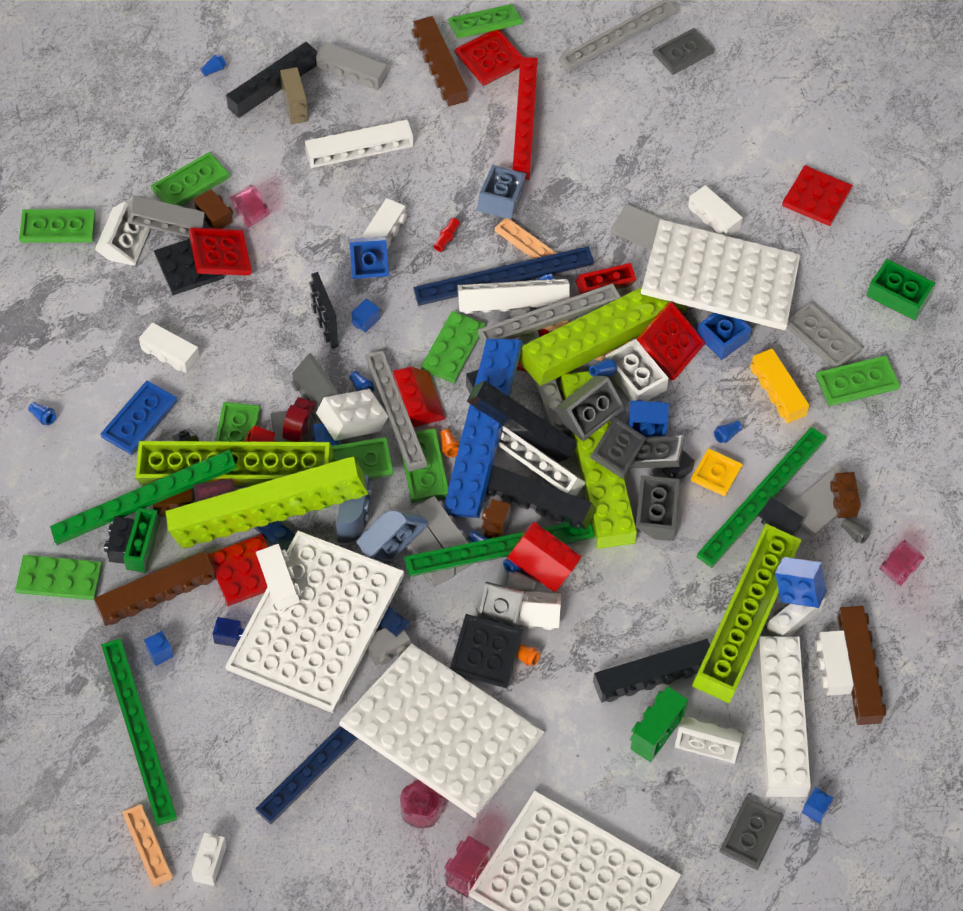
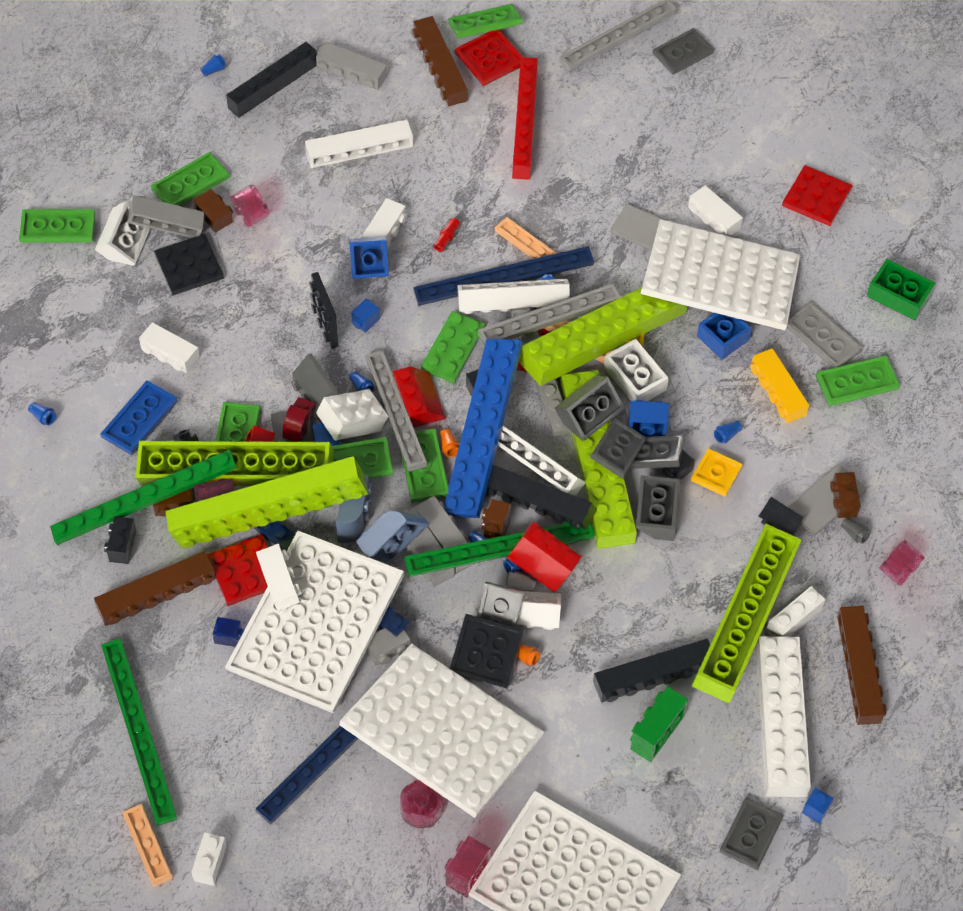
(58, 577): bright green plate -> none
(141, 540): green brick -> none
(158, 648): blue brick -> none
(220, 251): red plate -> none
(294, 95): dark tan brick -> none
(501, 192): sand blue brick -> none
(521, 421): black brick -> none
(604, 368): blue cone -> none
(619, 276): red brick -> none
(671, 341): red plate -> none
(708, 739): white slope -> none
(756, 501): green plate -> none
(801, 582): blue brick -> none
(834, 663): white brick -> none

